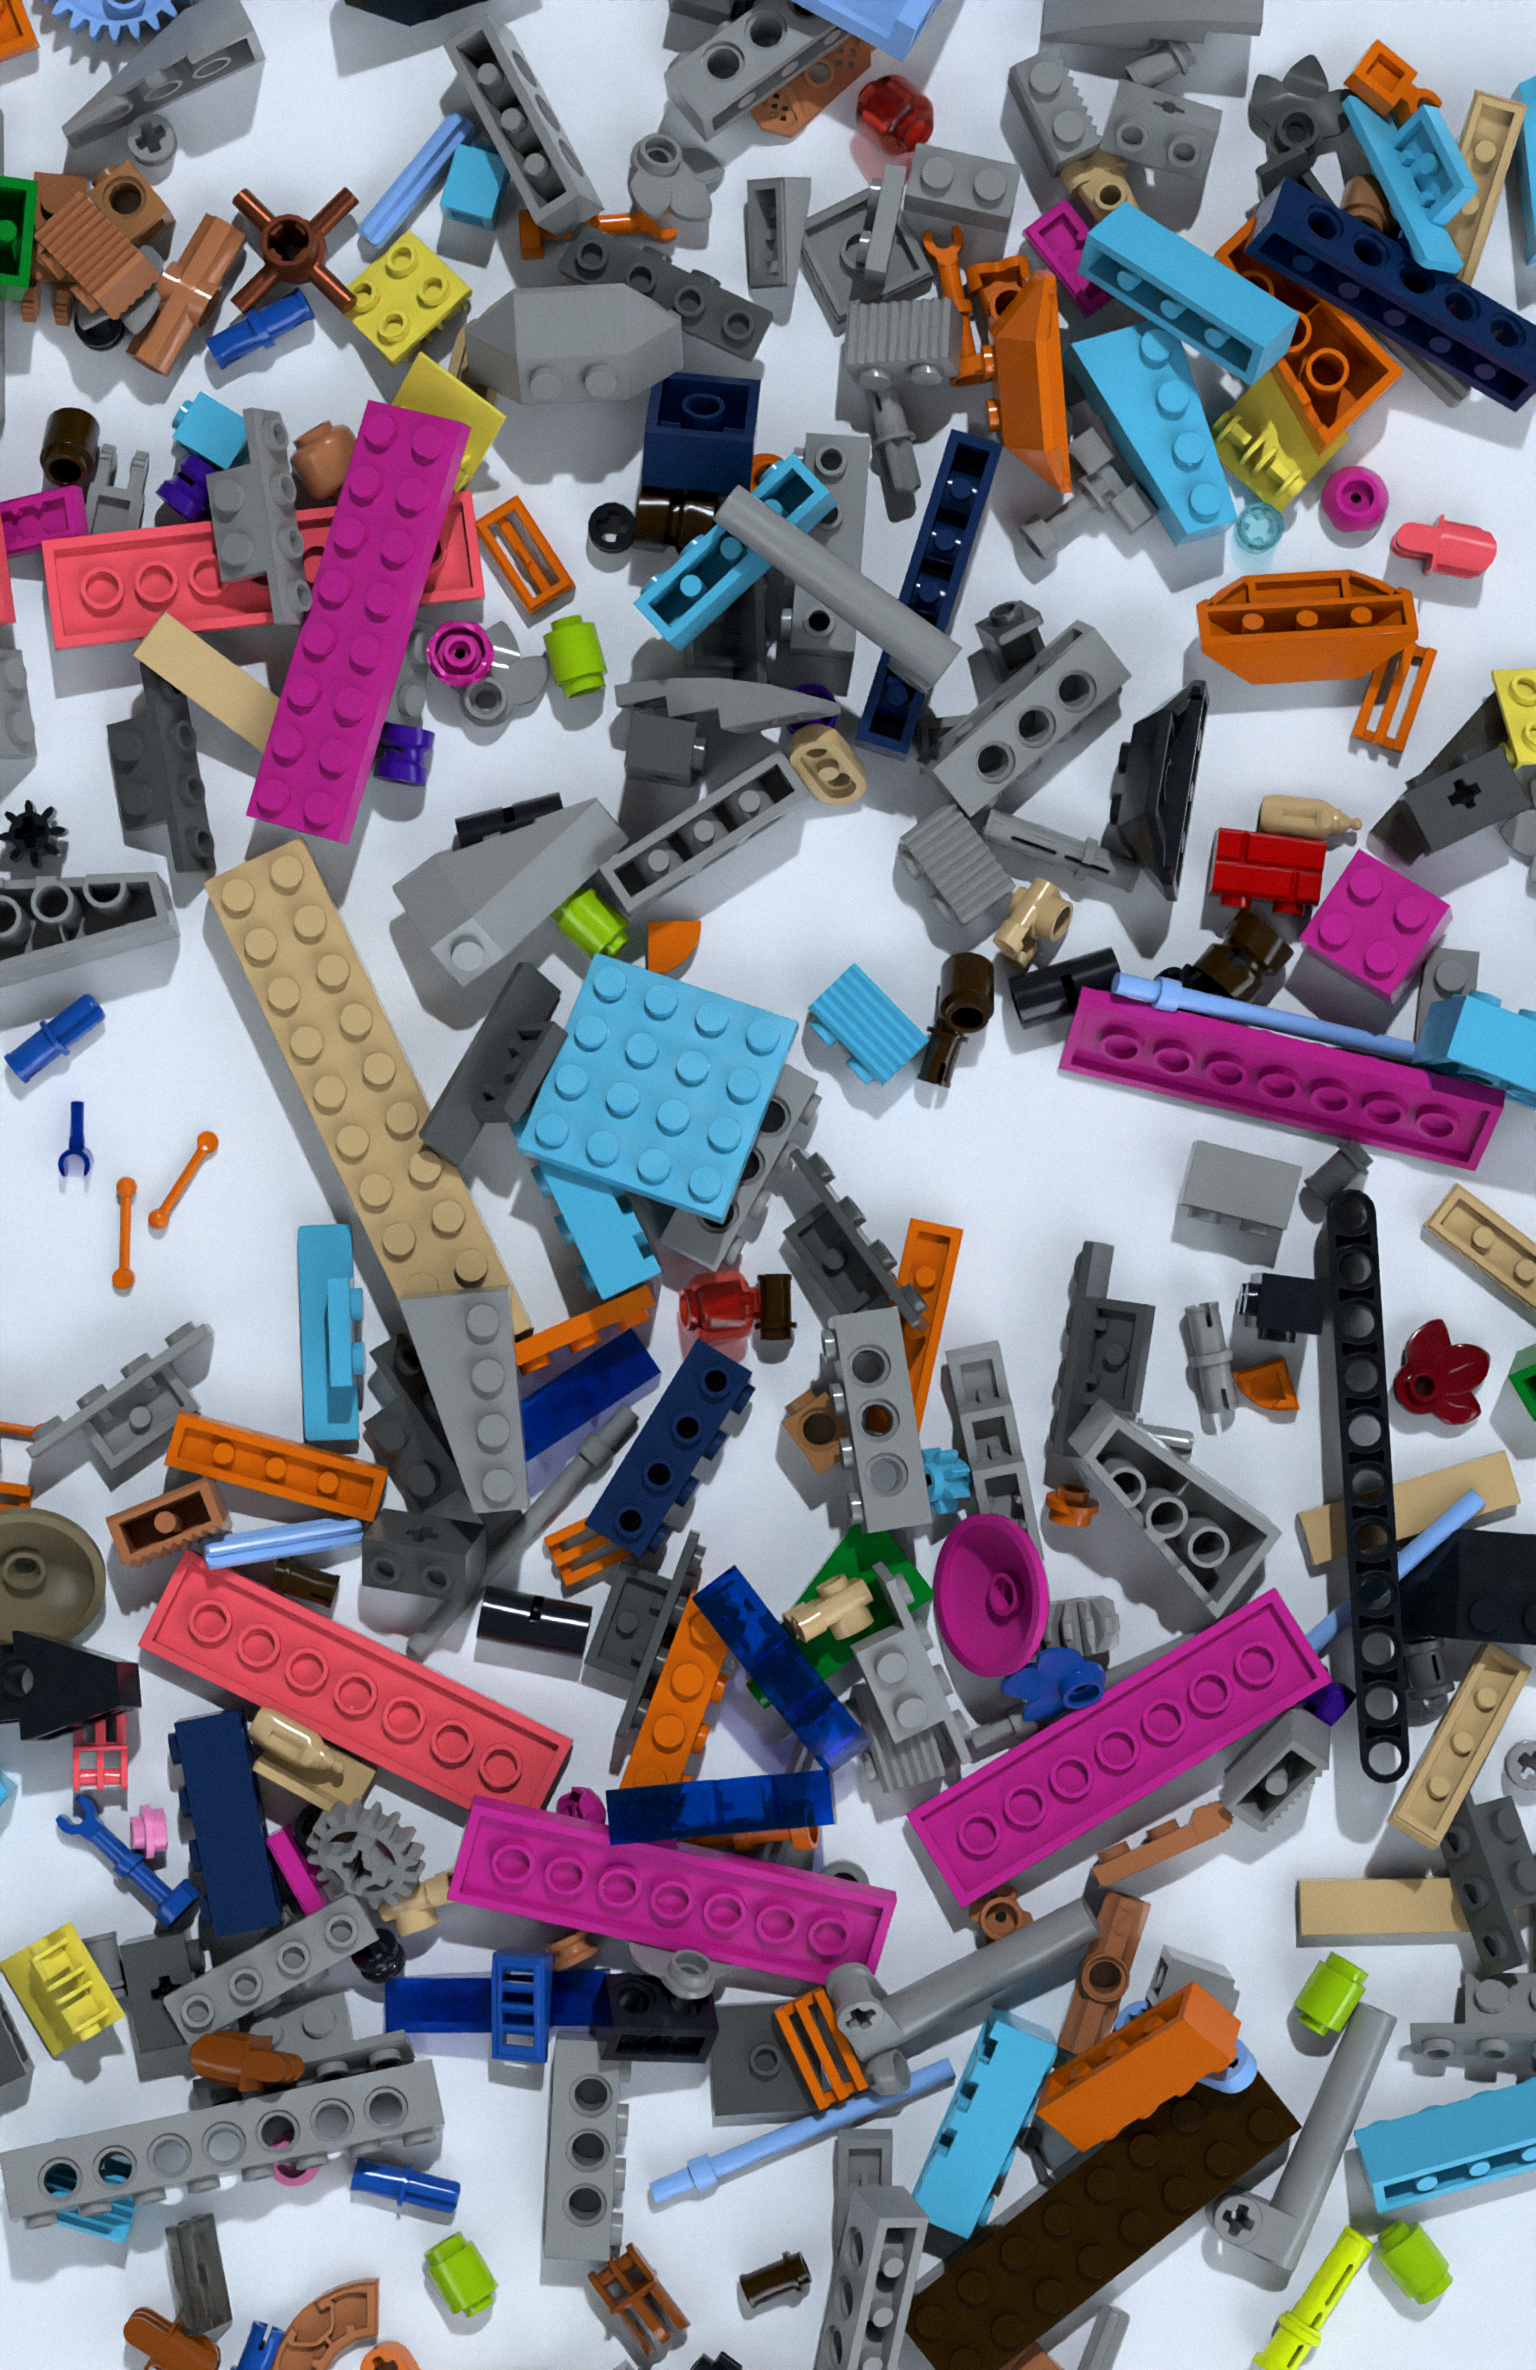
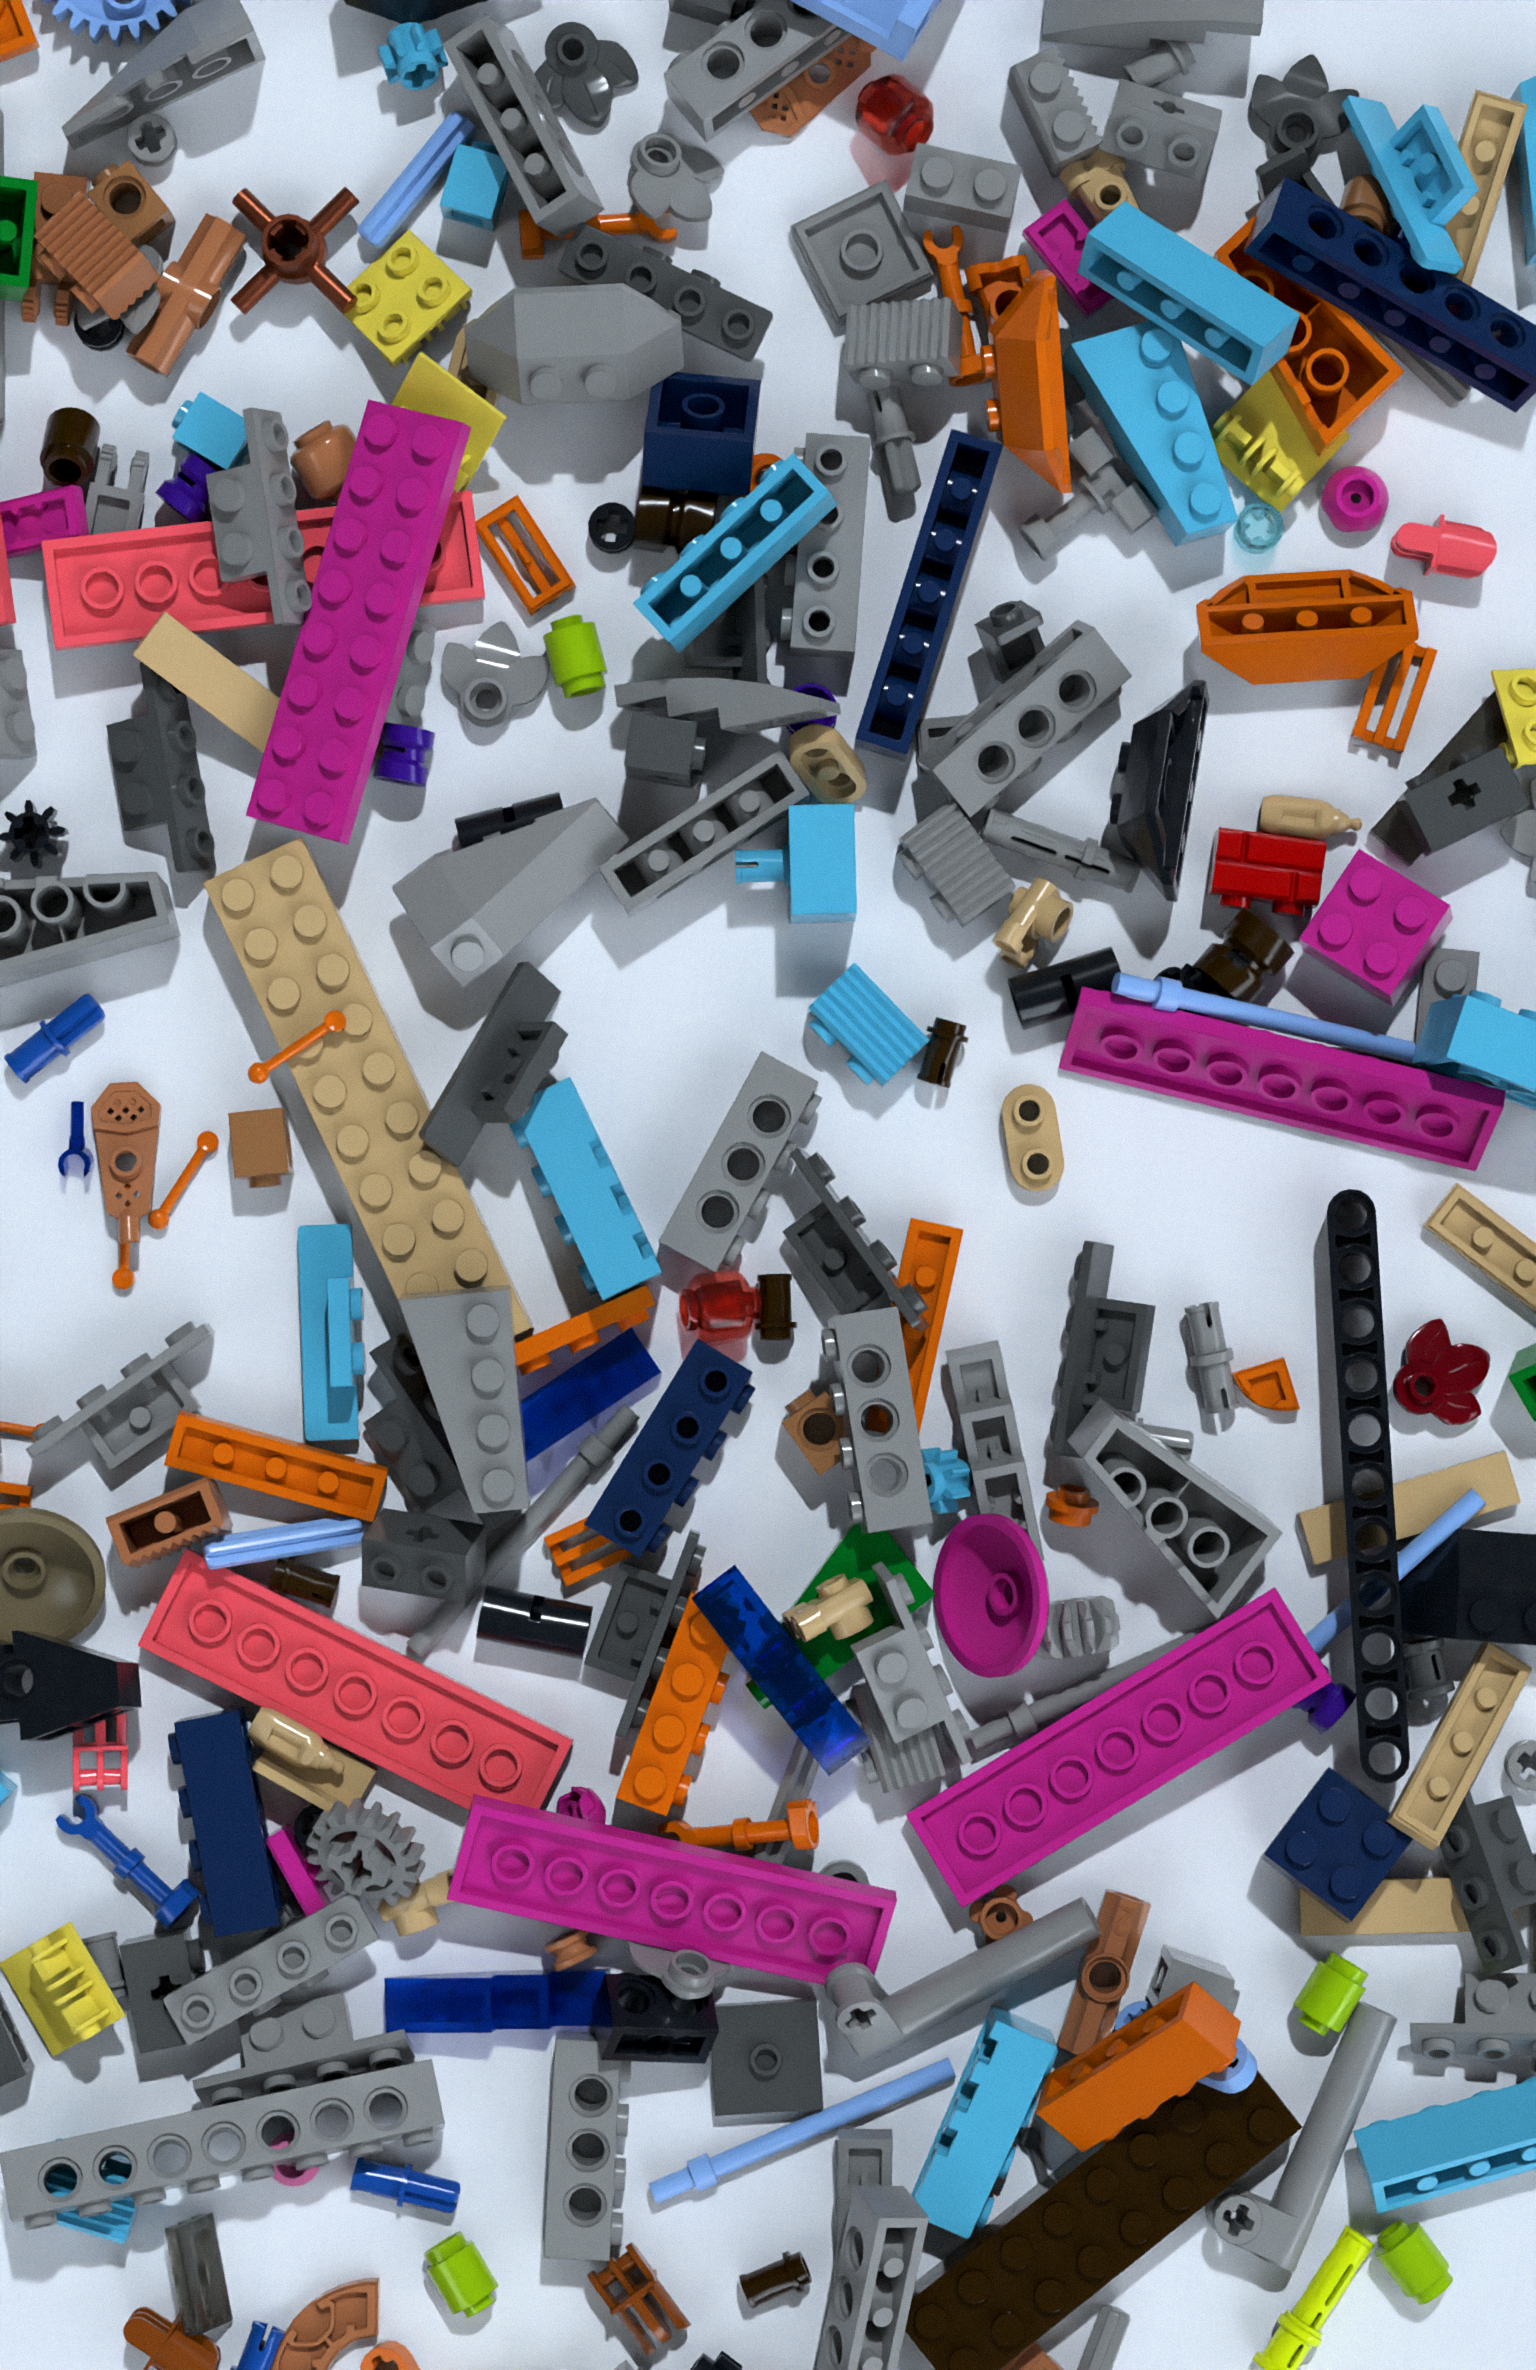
(122, 1138): none -> nougat piece
(149, 1831): bright pink plate -> none
(243, 2060): dark orange arm -> none
(260, 328): blue pin -> none
(261, 1146): none -> medium nougat brick
(333, 1021): none -> orange hinge
(385, 1967): black bush -> none
(413, 56): none -> medium azure gear
(459, 636): dark pink plate -> none
(542, 1968): blue slope -> none
(587, 81): none -> dark grey plate
(592, 923): lime brick -> none
(659, 1087): medium azure plate -> none
(671, 943): orange tile -> none
(721, 1807): clear blue slope -> none
(777, 212): light grey slope -> none
(814, 863): none -> medium azure brick
(839, 2089): orange tile -> none
(885, 200): light grey plate -> none
(889, 2072): light grey hinge -> none
(916, 647): light grey axle -> none
(967, 992): dark brown brick -> none
(1032, 1137): none -> tan plate
(1055, 1682): blue plate -> none
(1164, 1842): nougat hinge -> none
(1239, 1187): light grey brick -> none
(1277, 1767): light grey brick -> none
(1283, 1306): black brick -> none
(1337, 1846): none -> dark blue brick
(1339, 1171): dark grey pin -> none
(1386, 84): orange plate -> none

